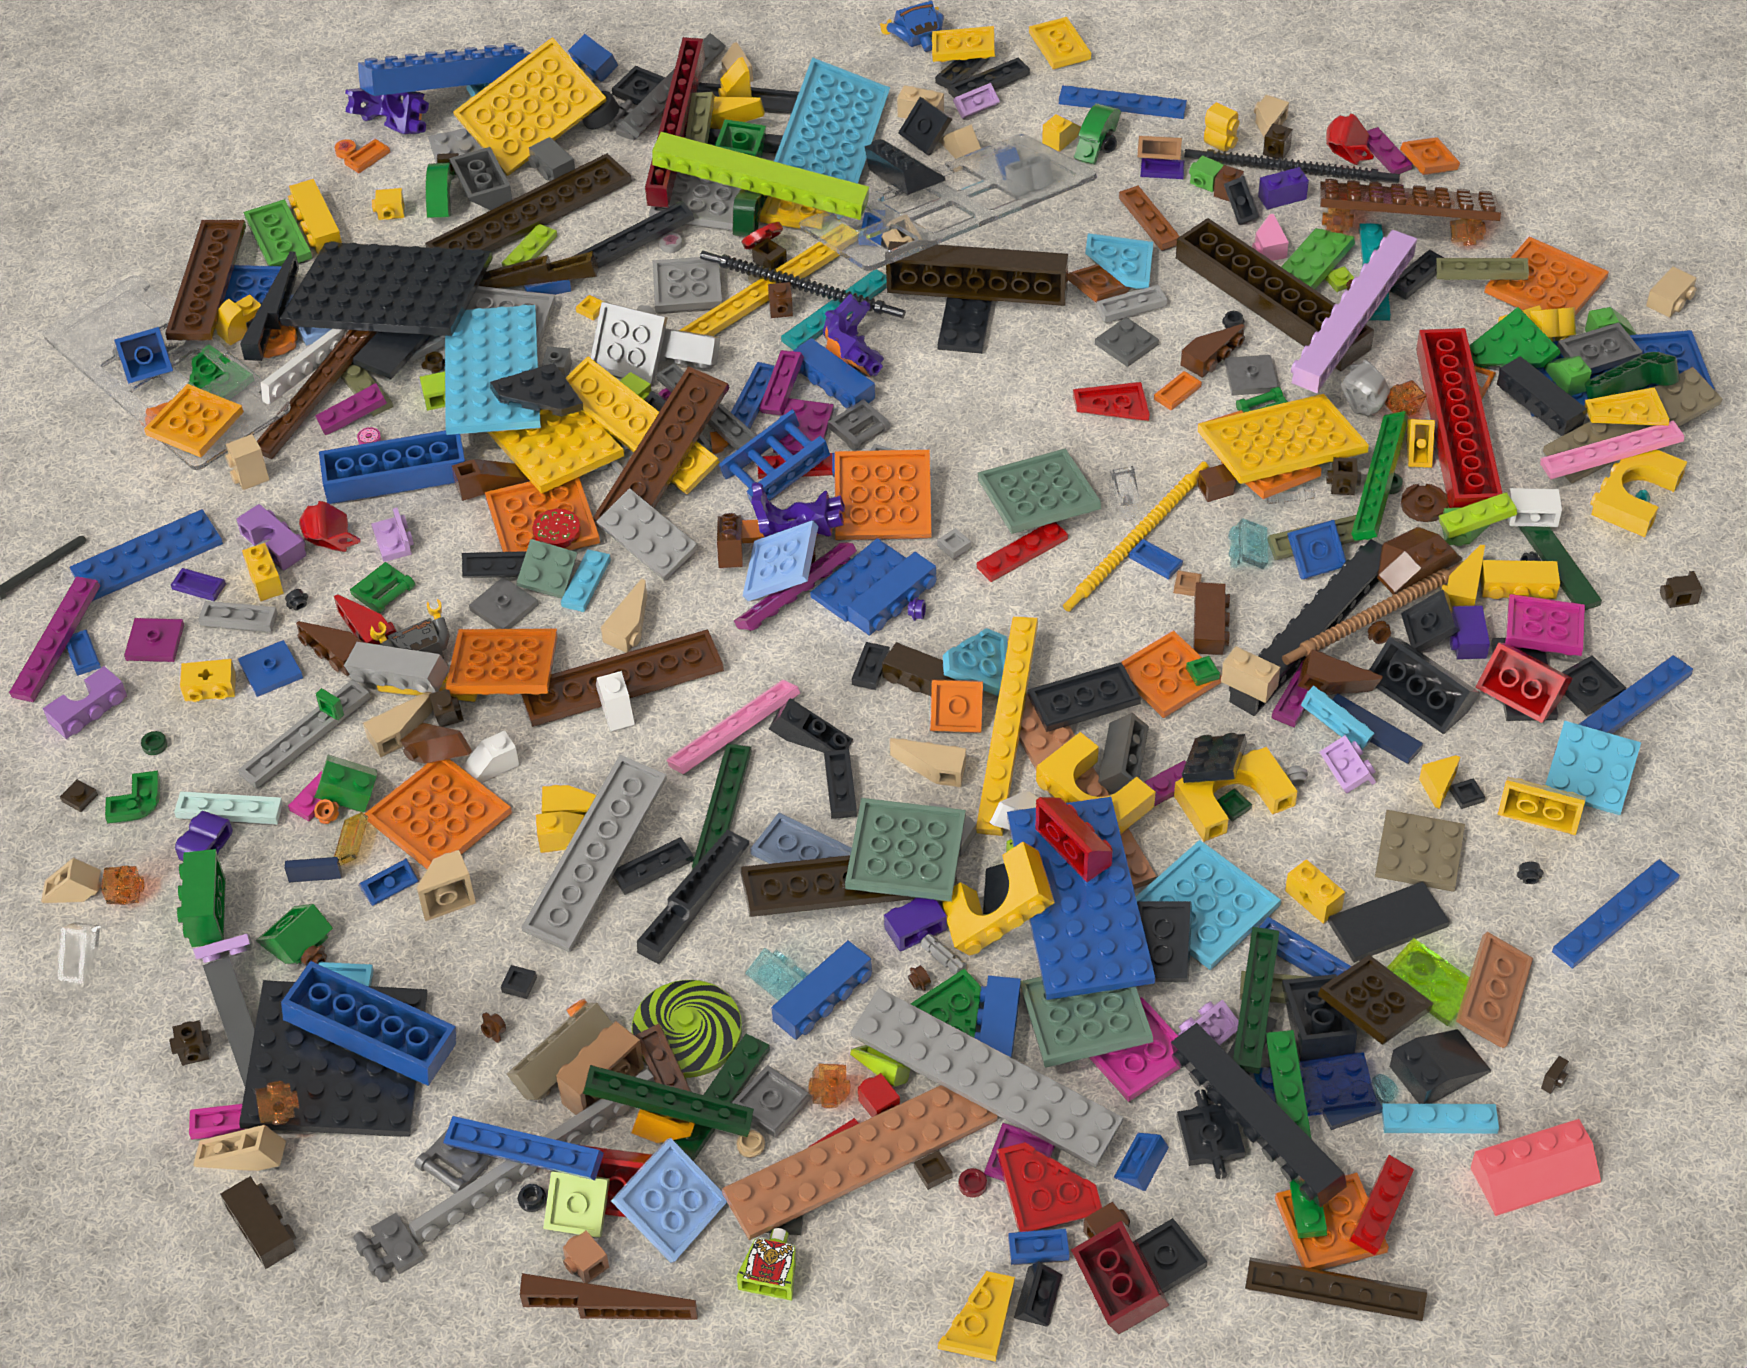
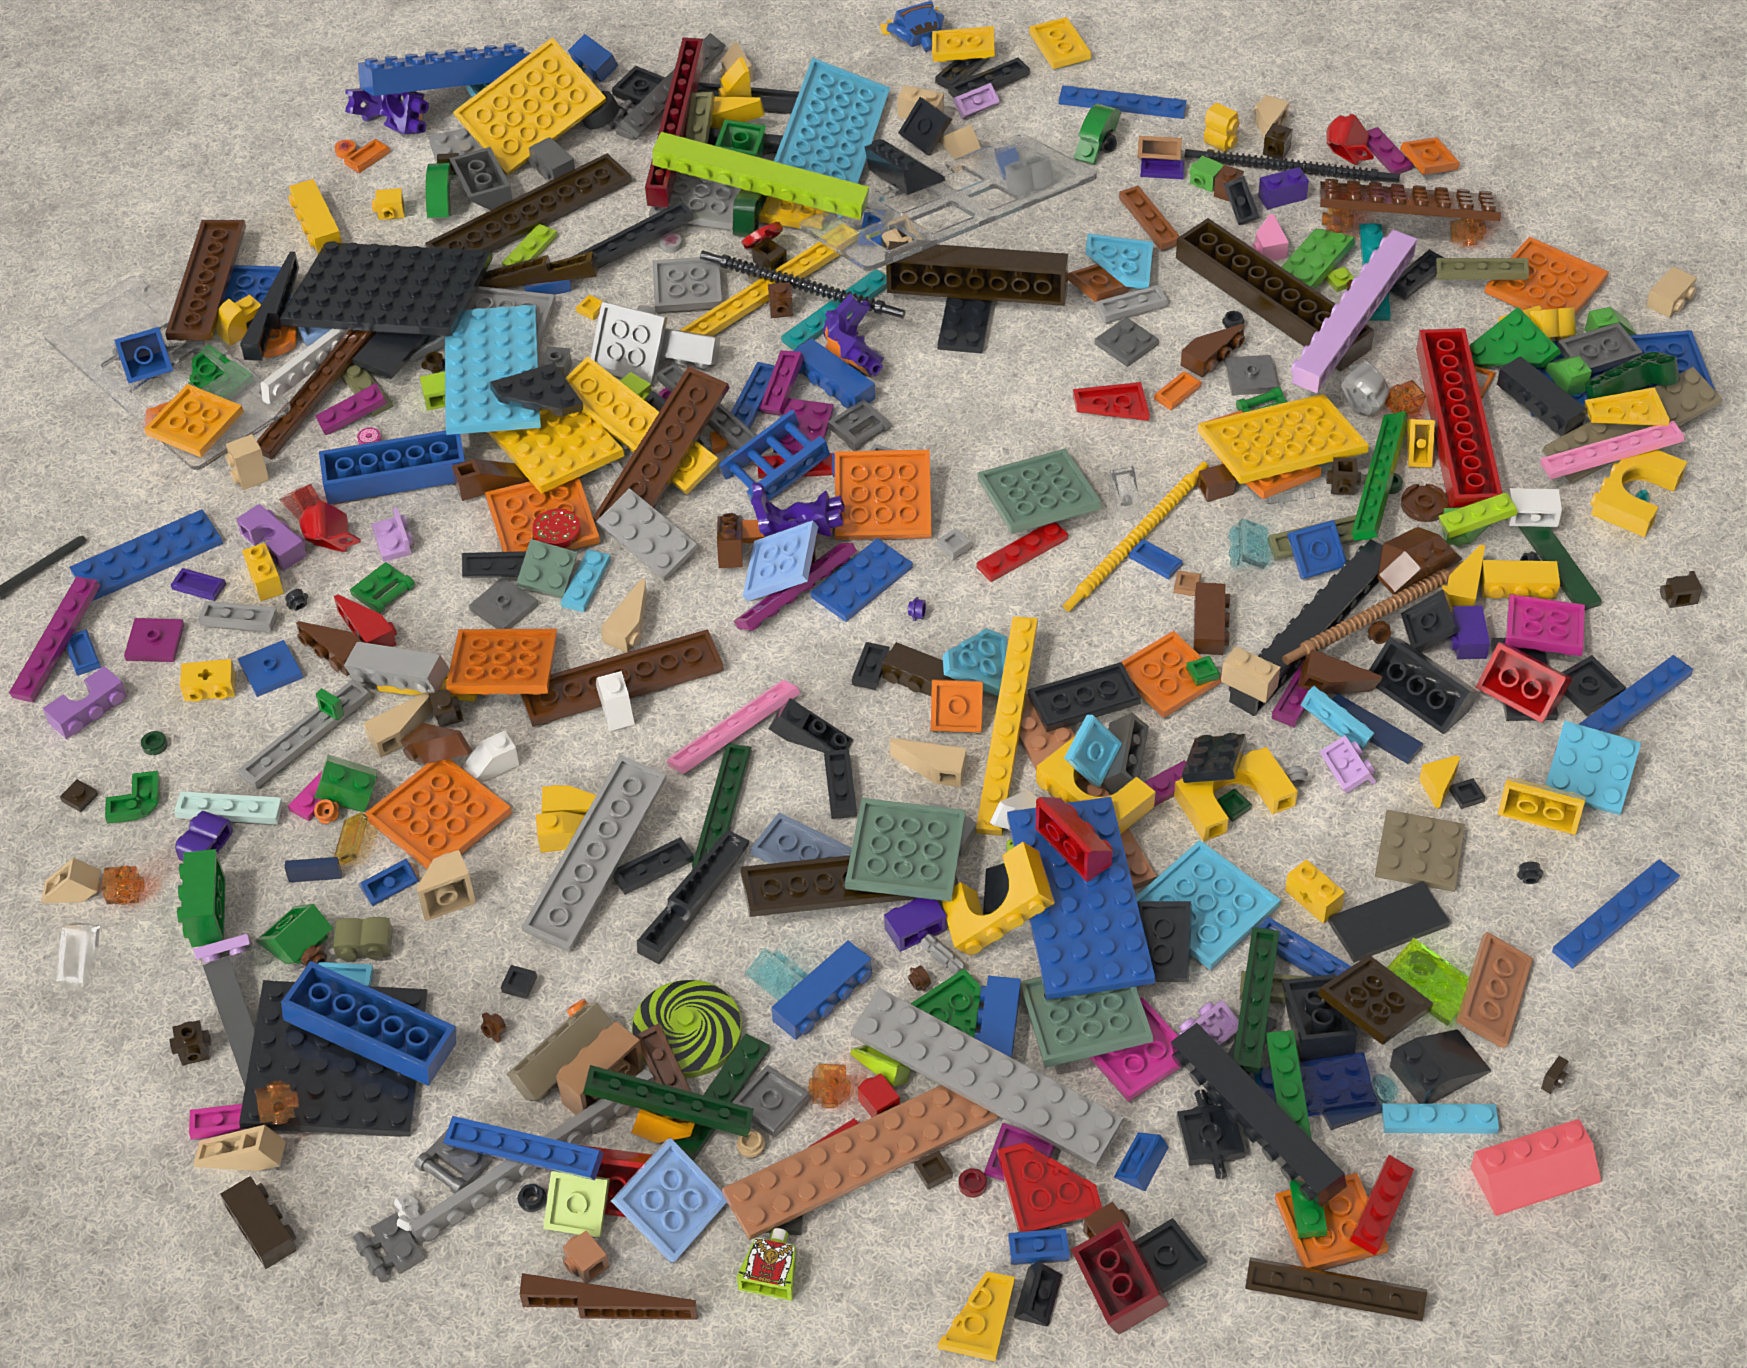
(277, 233): bright green plate -> none
(299, 499): none -> clear red slope
(363, 938): none -> olive brick
(407, 1212): none -> white piece
(425, 636): torso -> none
(892, 593): blue brick -> none
(1059, 132): yellow slope -> none
(1093, 750): none -> medium azure tile

